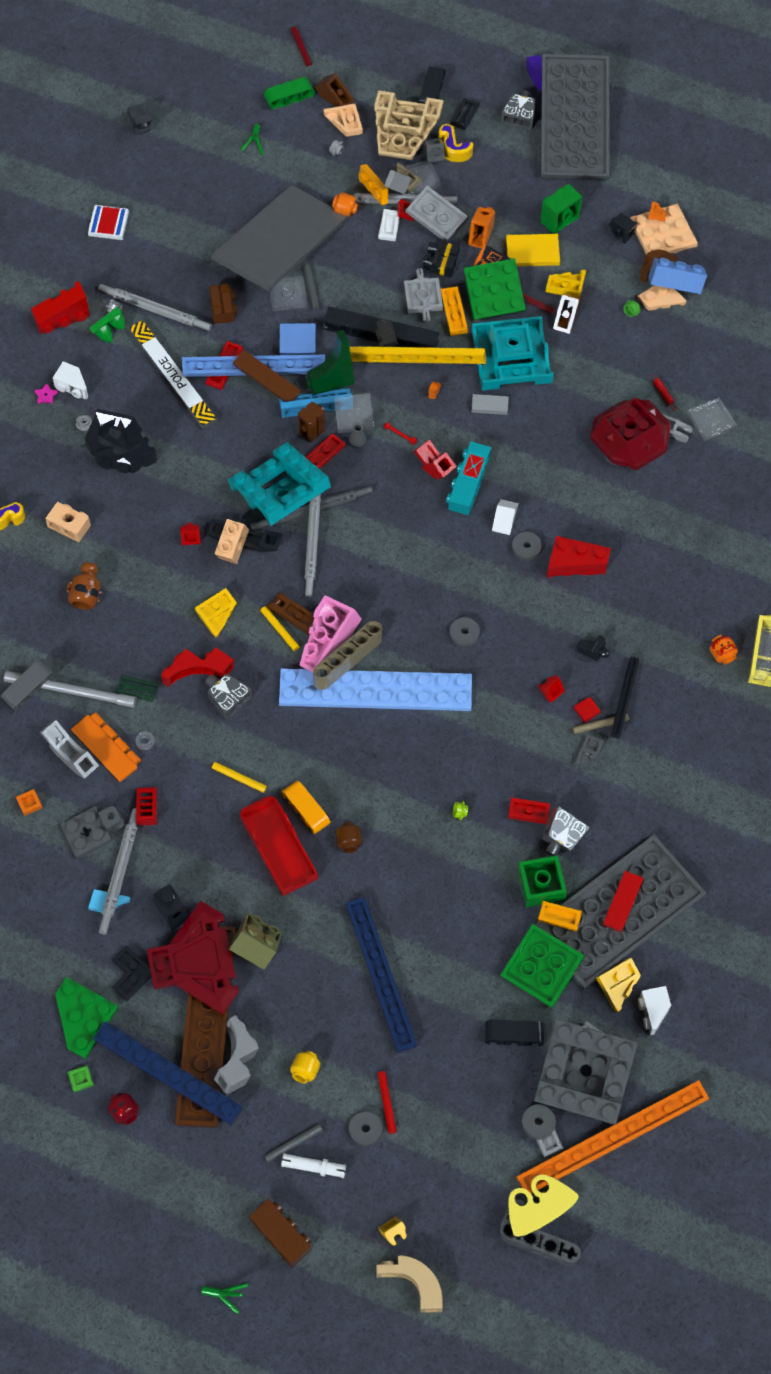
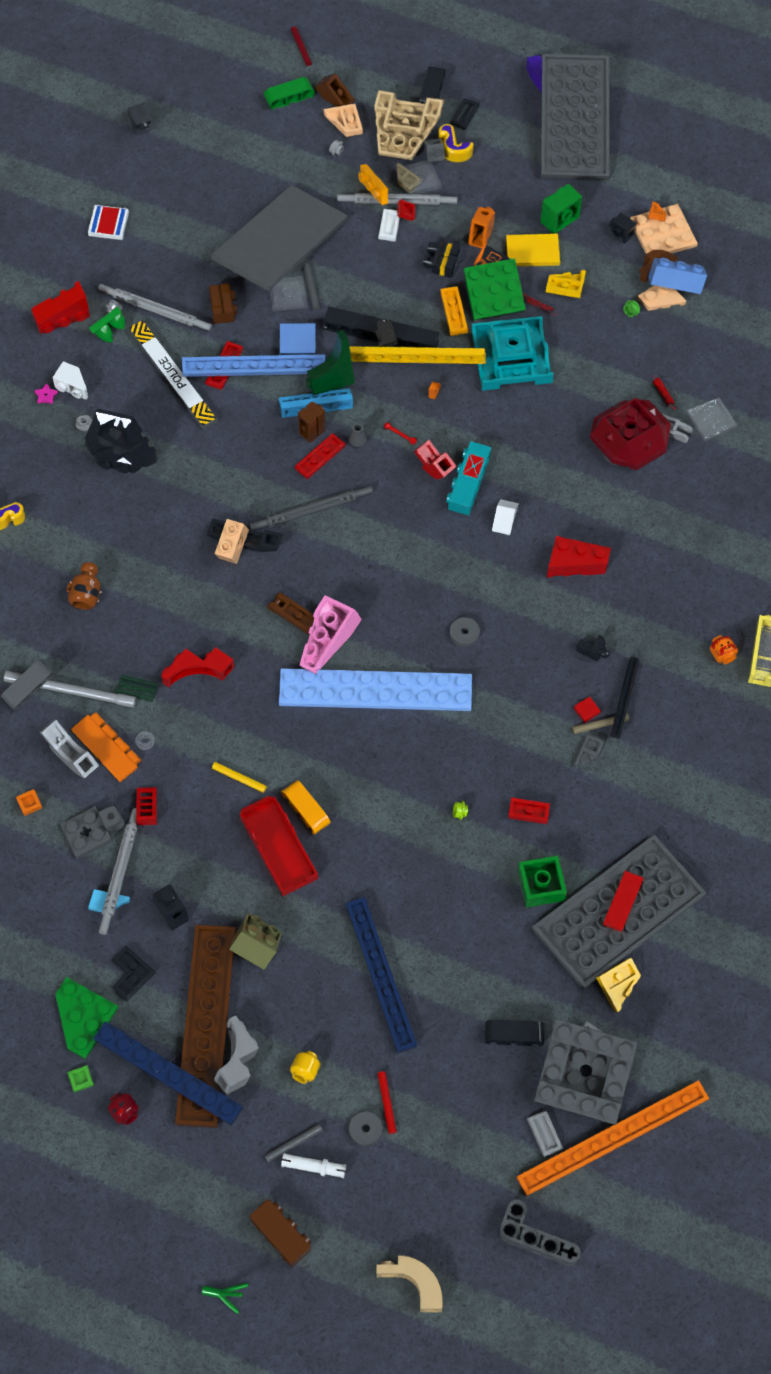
(63, 512): light nougat brick -> none
(190, 534): red tile -> none
(197, 960): dark red plate -> none
(216, 611): yellow wing -> none
(227, 694): dark grey torso -> none
(254, 136): green plant -> none
(266, 377): reddish brown tile -> none
(279, 628): yellow bar -> none
(300, 485): teal piece -> none
(312, 541): light grey axle -> none
(345, 204): orange head -> none
(347, 655): dark tan beam -> none
(349, 837): reddish brown head -> none
(353, 410): clear plate -> none
(392, 1228): yellow tile -> none
(397, 181): light grey tile -> none
(423, 295): light grey plate -> none
(436, 214): light grey plate -> none
(490, 404): light grey tile -> none
(519, 111): dark grey torso -> none
(526, 553): dark grey piece -> none
(536, 1131): dark grey piece -> none
(542, 966): green plate -> none
(551, 1205): light yellow piece -> none
(552, 688): red tile -> none
(559, 916): light orange tile -> none
(562, 831): torso -> none
(567, 312): slope -> none
(655, 1005): white slope -> none

